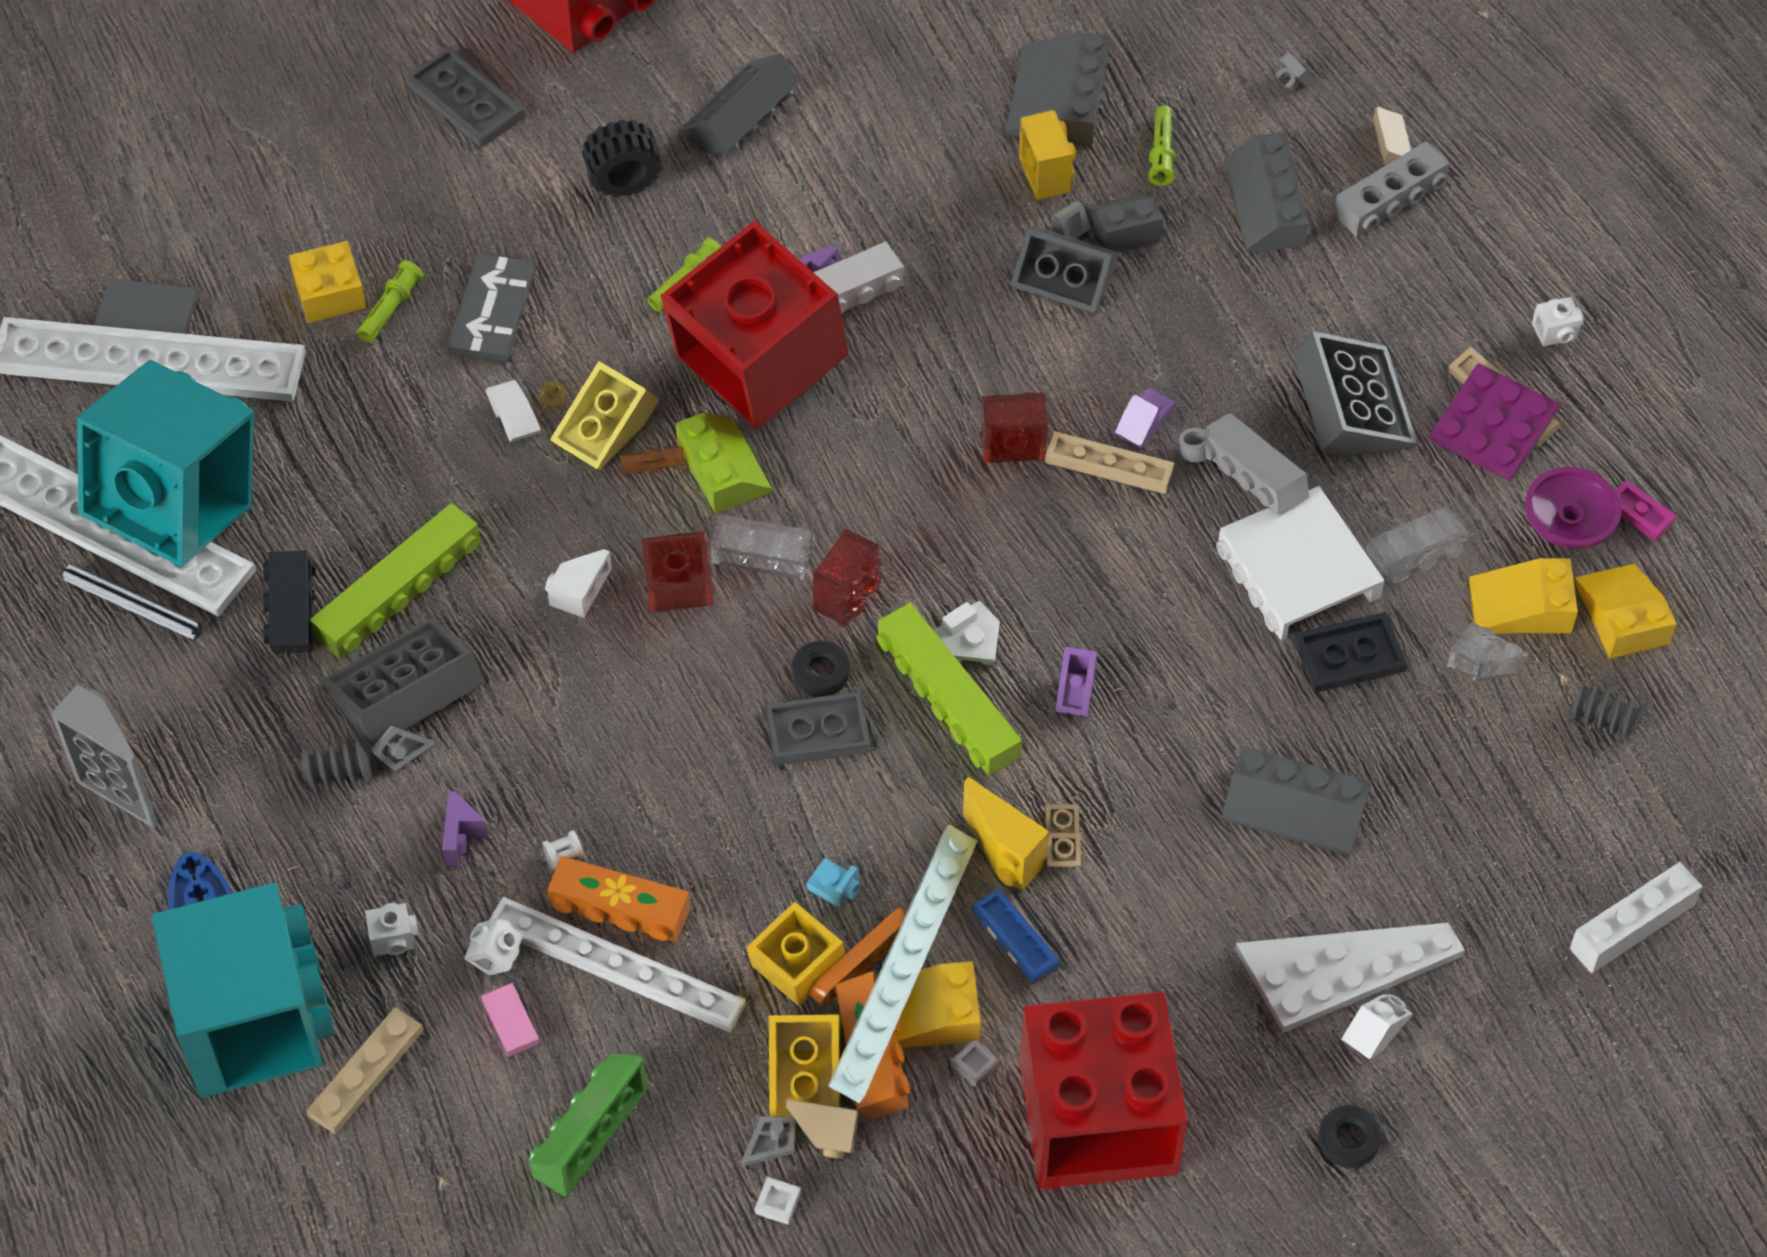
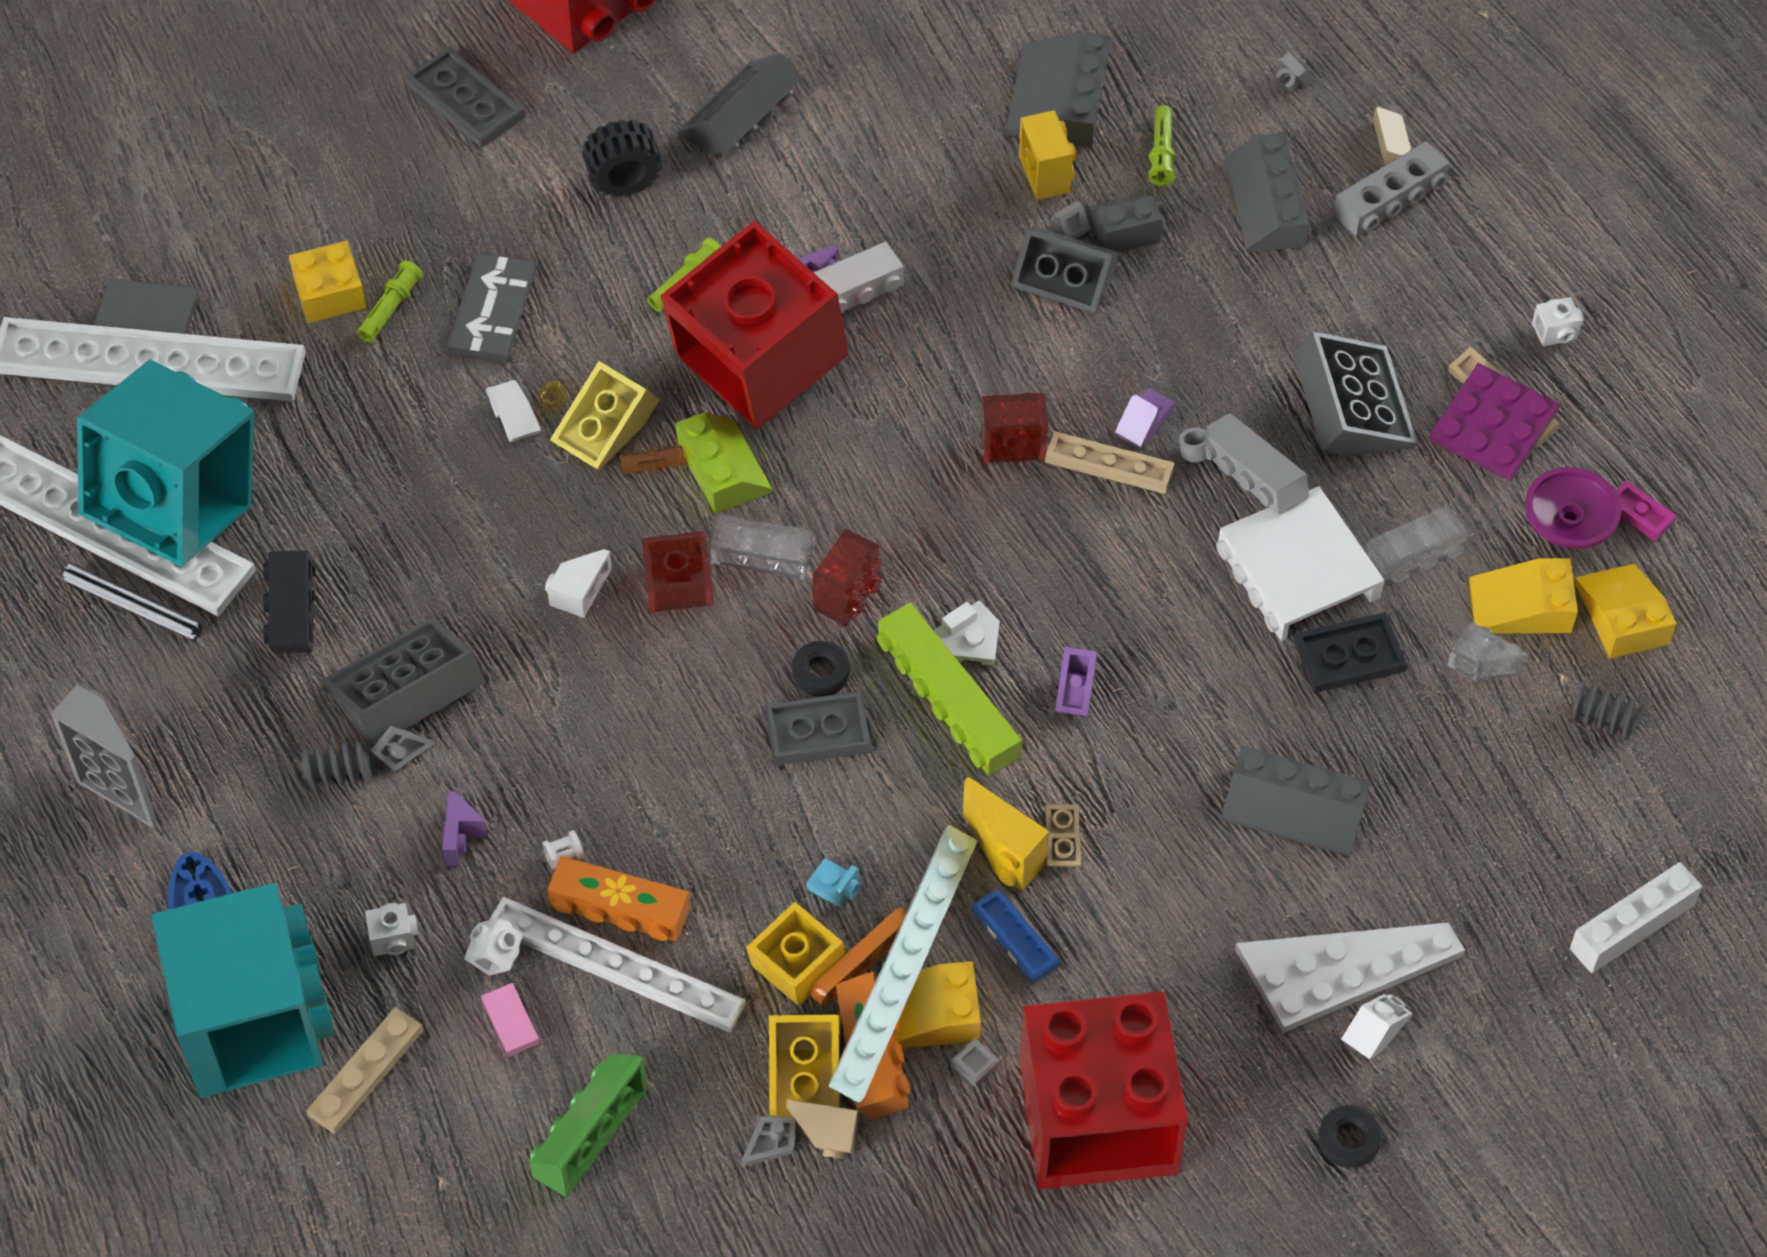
(395, 581): lime brick -> none
(777, 1200): white plate -> none

